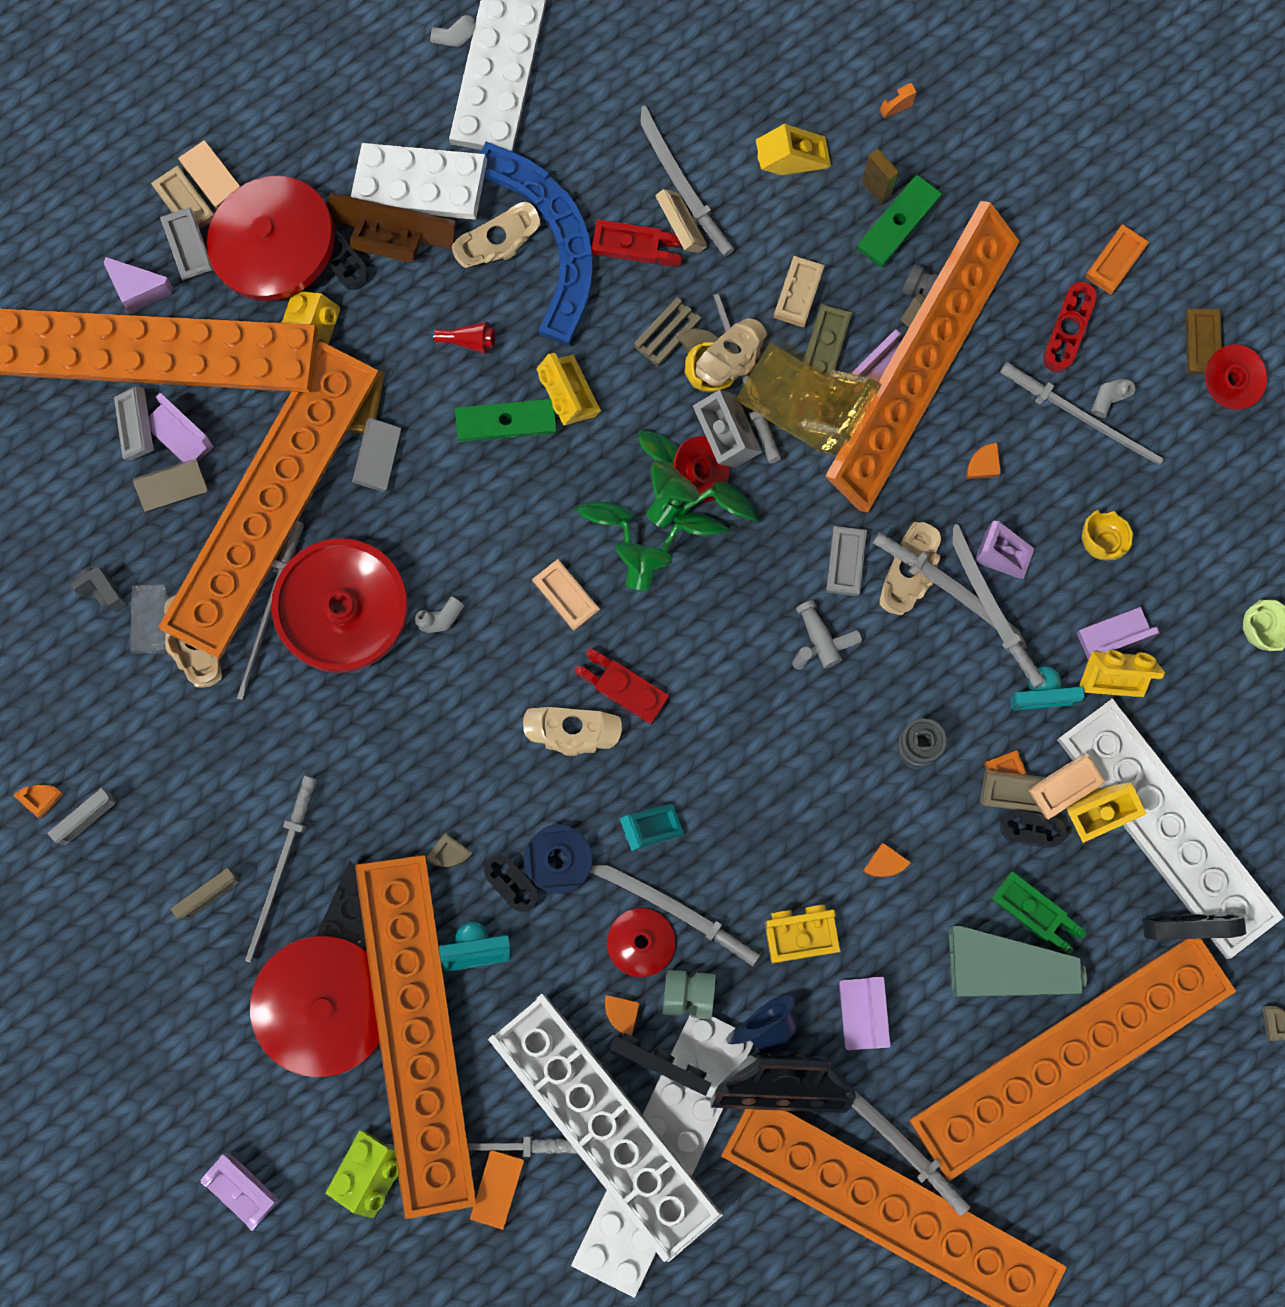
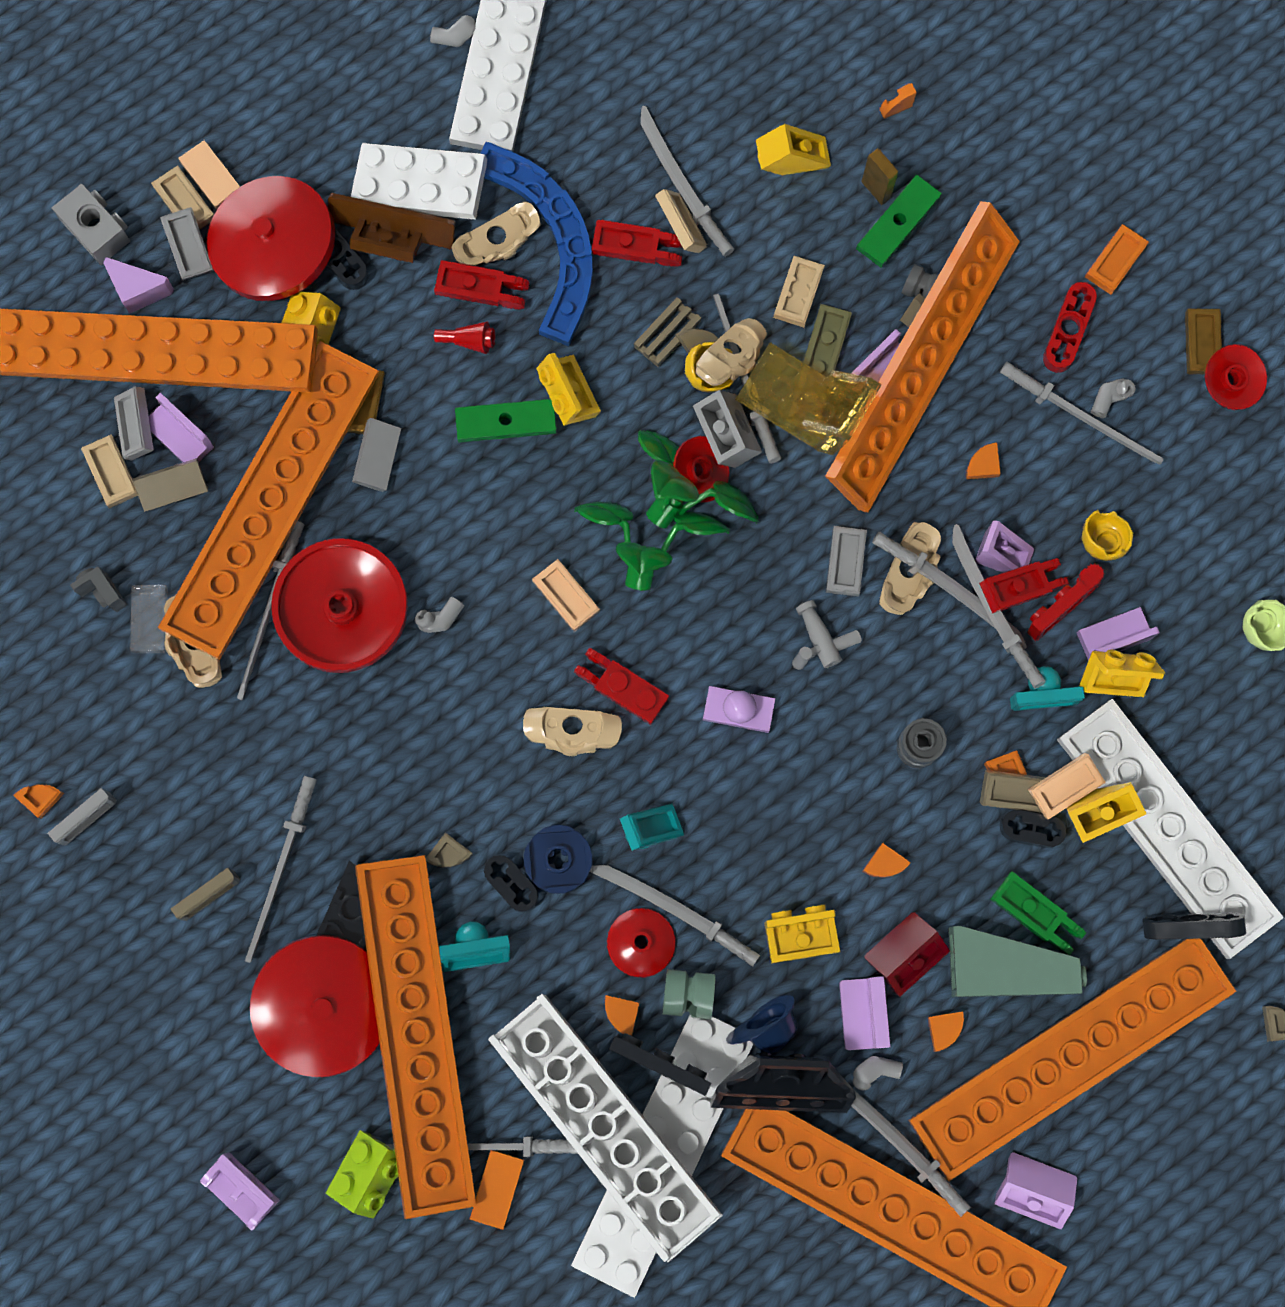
(82, 207): none -> light grey brick
(110, 471): none -> tan tile
(479, 285): none -> red hinge
(739, 709): none -> lavender tile
(873, 1068): none -> light grey arm
(907, 953): none -> dark red panel
(945, 1029): none -> orange tile
(1021, 585): none -> red hinge
(1037, 1191): none -> lavender panel
(1066, 601): none -> red hinge

